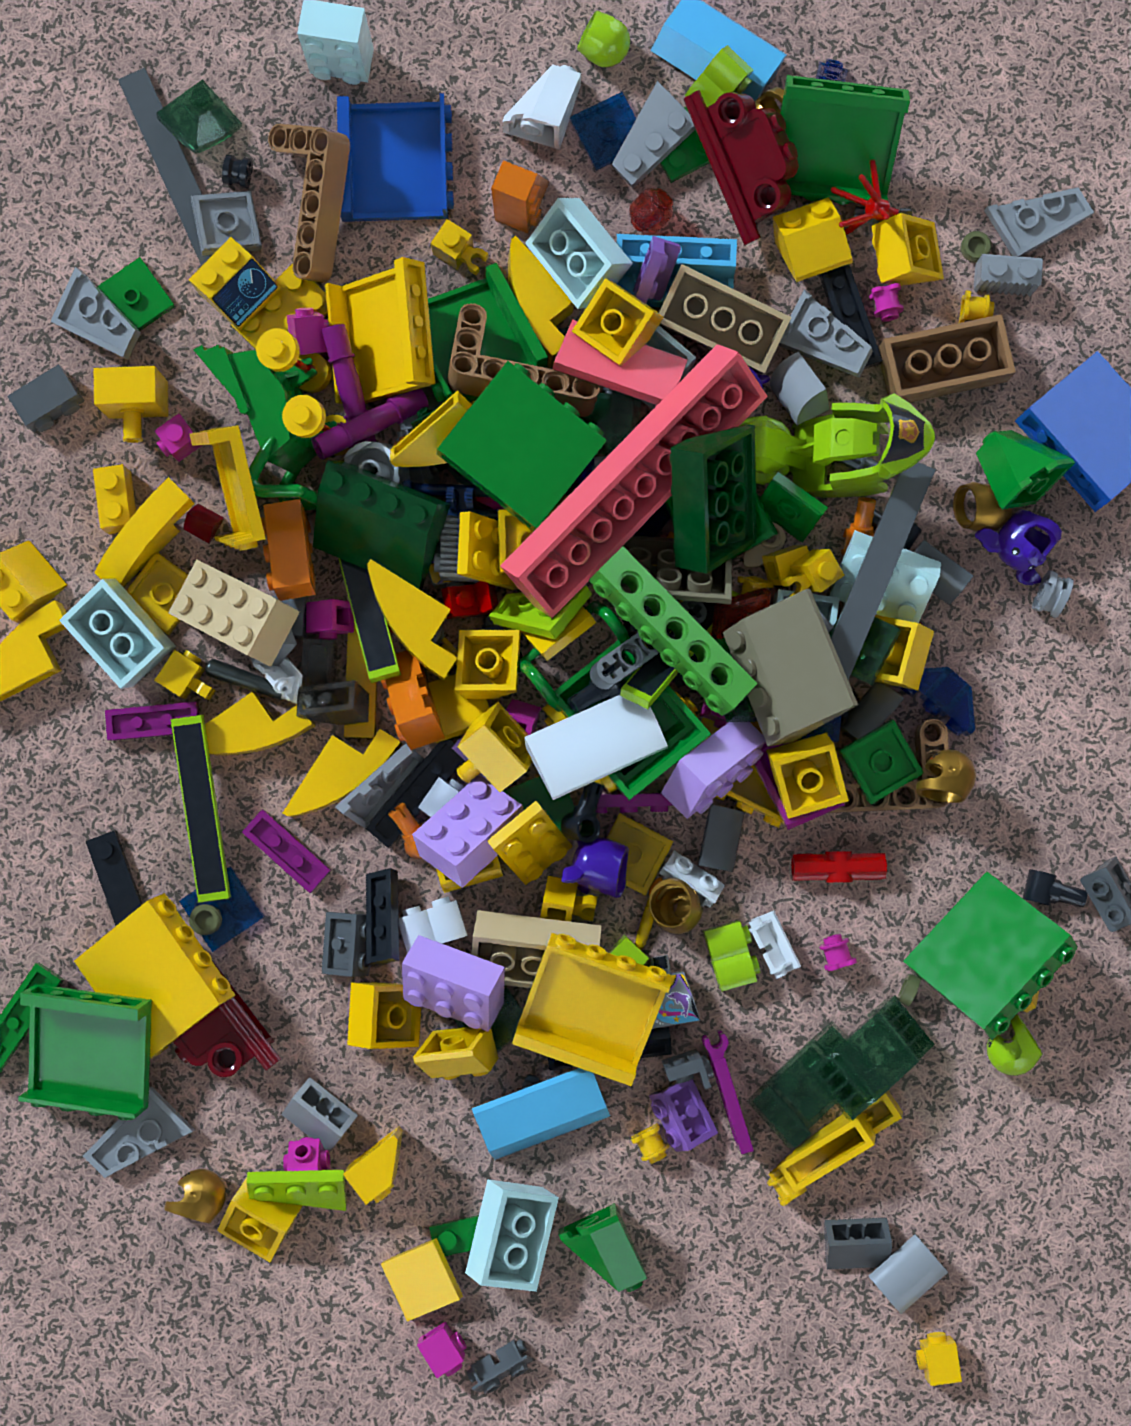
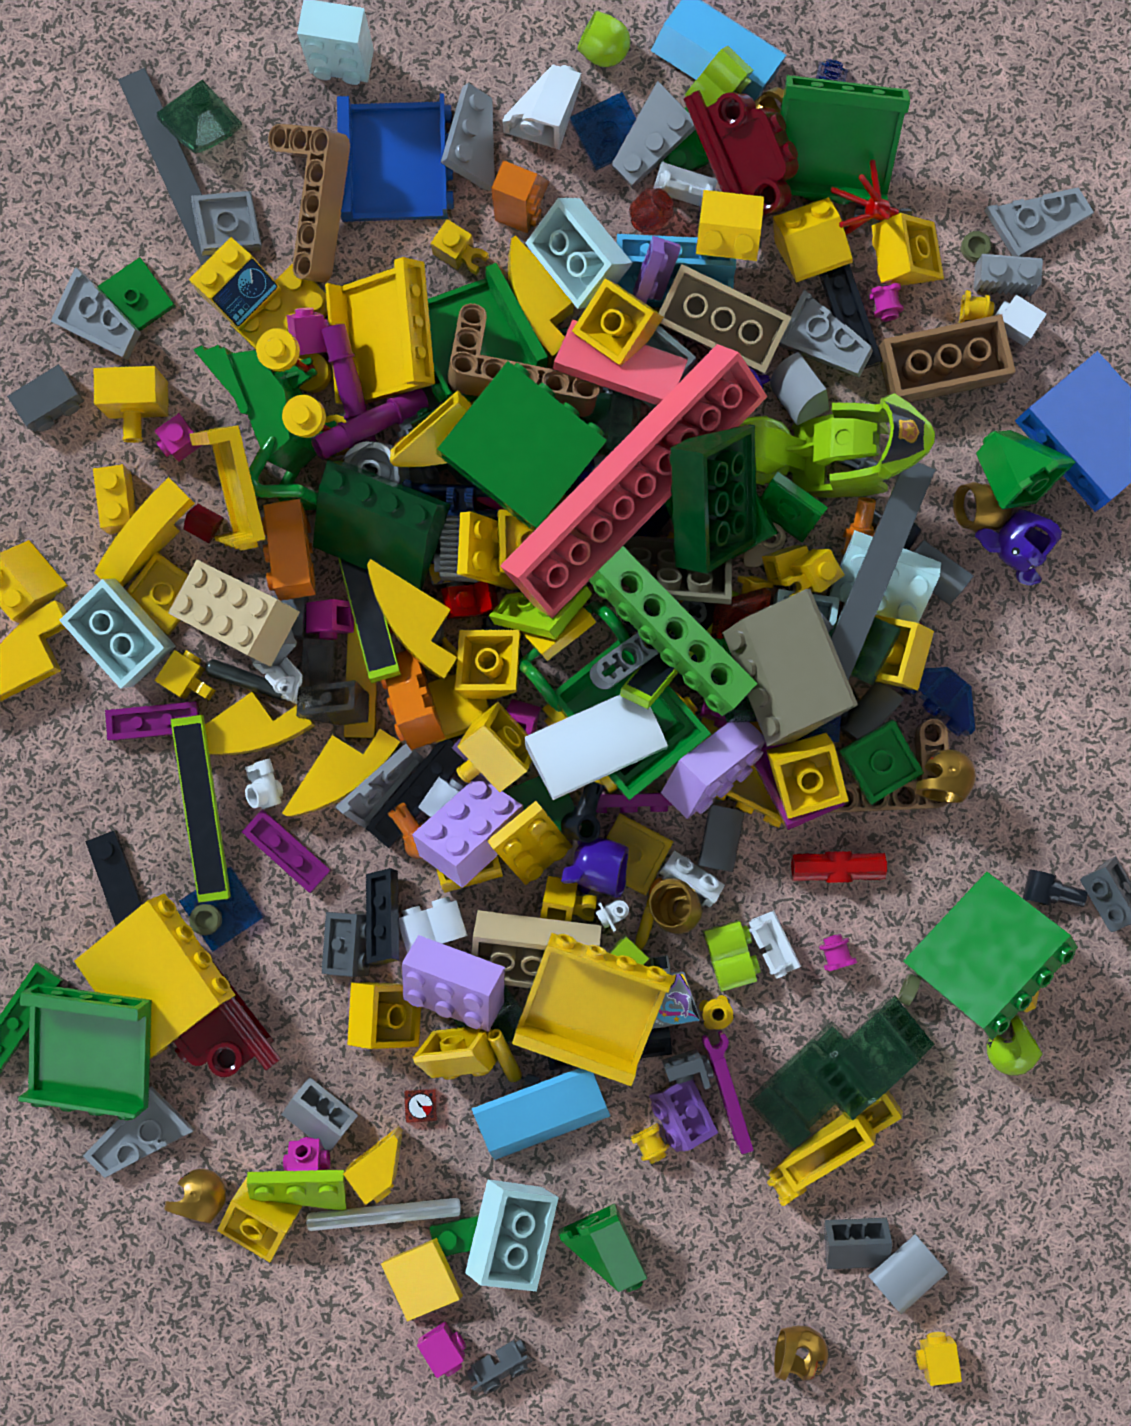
(237, 171): black wheel -> none
(264, 790): none -> white plate
(383, 1214): none -> white axle
(420, 1105): none -> tile
(470, 138): none -> light grey wing
(504, 1055): none -> yellow piece
(592, 694): black pin -> none
(612, 913): none -> white hinge
(683, 183): none -> white hinge
(708, 1007): none -> yellow brick
(730, 225): none -> yellow slope
(787, 1361): none -> pearl gold helmet
(1020, 319): none -> white brick
(1052, 594): light grey wheel -> none

